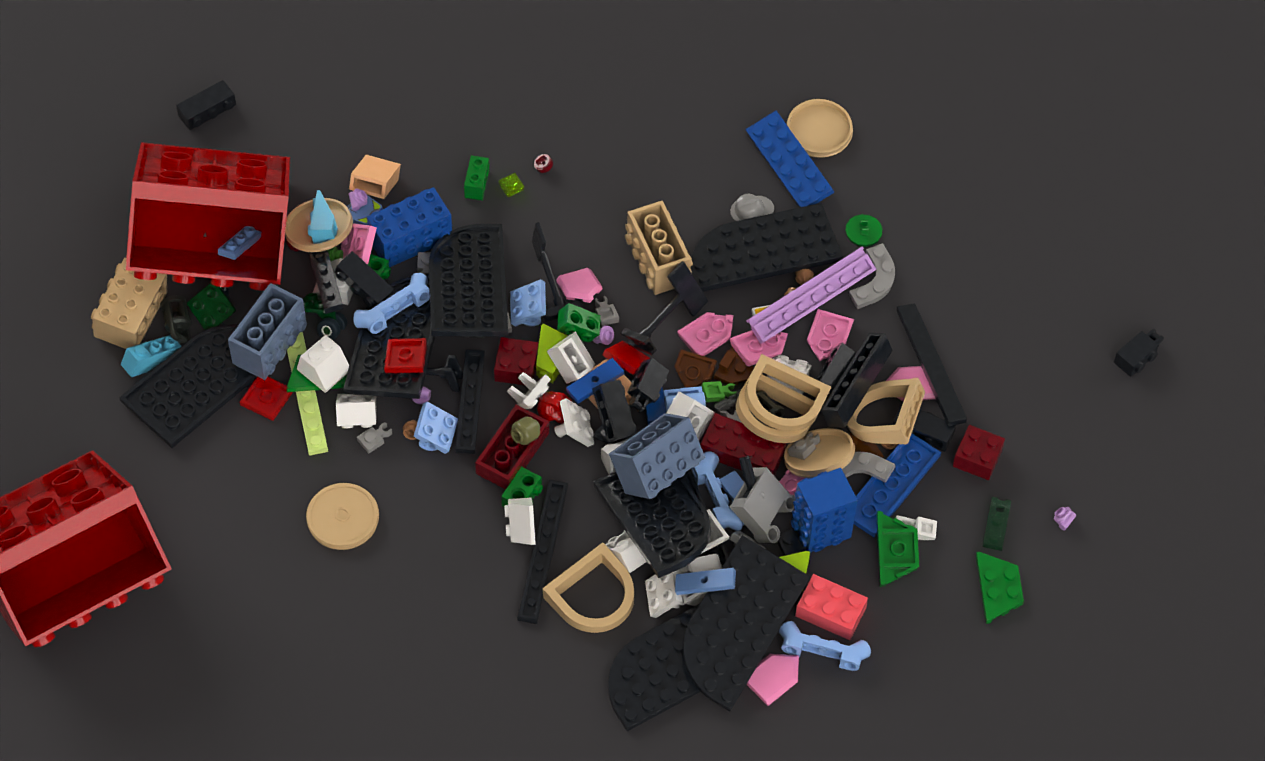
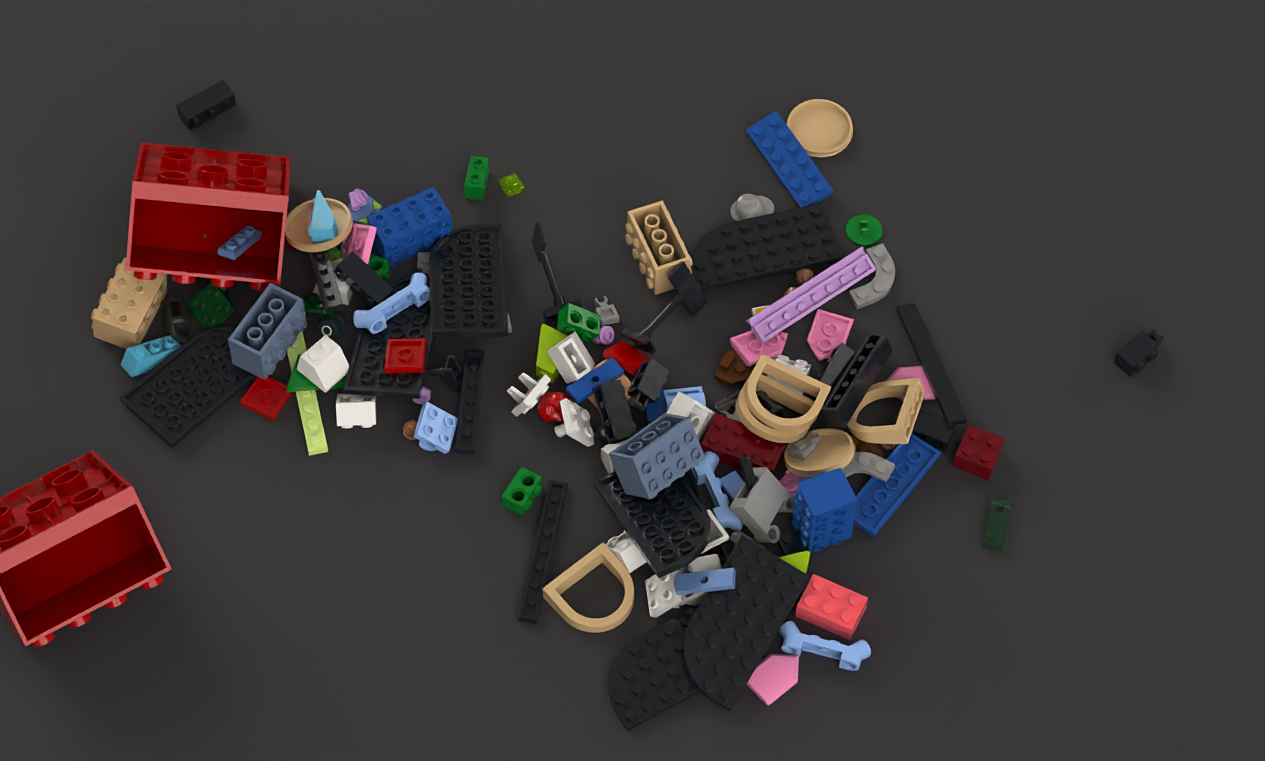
(342, 516): tan brick -> none
(372, 438): light grey plate -> none
(375, 176): light nougat brick -> none
(503, 455): dark red brick -> none
(515, 358): dark red brick -> none
(520, 521): white slope -> none
(525, 430): olive head -> none
(528, 304): light blue plate -> none
(543, 163): dark red tile -> none
(579, 284): bright pink tile -> none
(694, 368): reddish brown plate -> none
(706, 333): bright pink tile -> none
(716, 392): bright green plate -> none
(896, 548): green wing -> none
(925, 527): white slope -> none
(999, 586): green wing -> none
(1064, 517): lavender plate -> none

